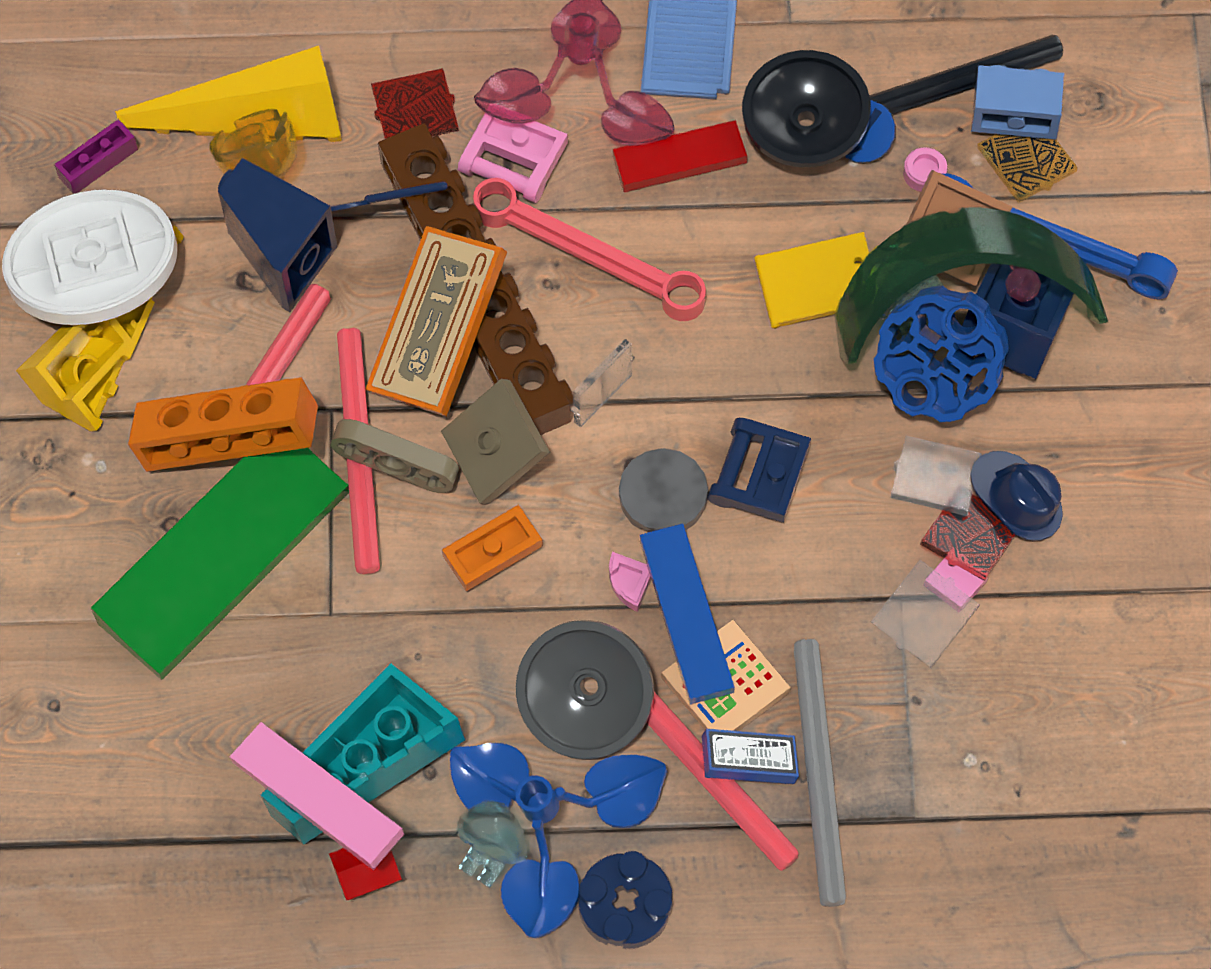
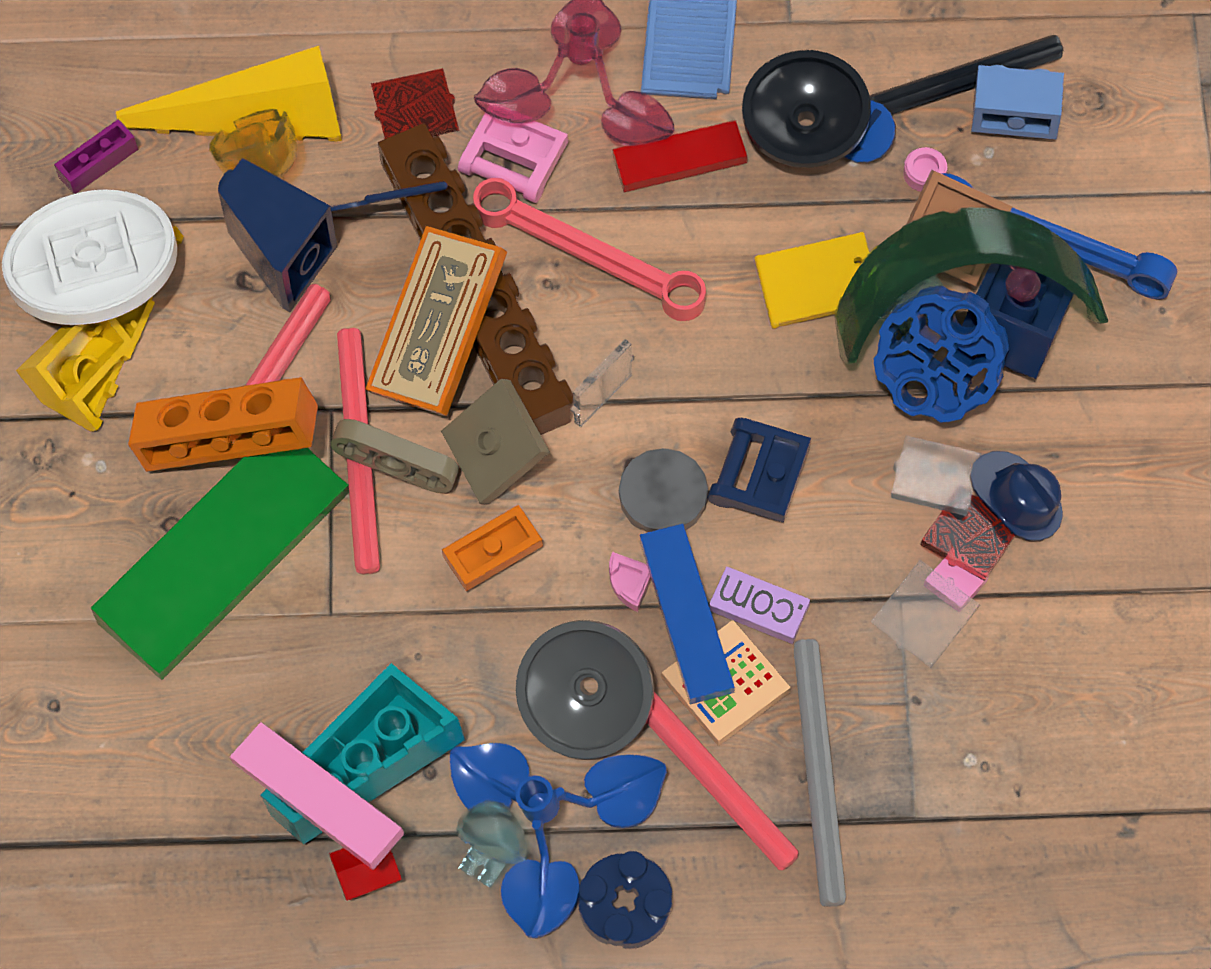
(749, 756): tile -> none
(759, 605): none -> lavender tile
(1027, 163): clear yellow piece -> none

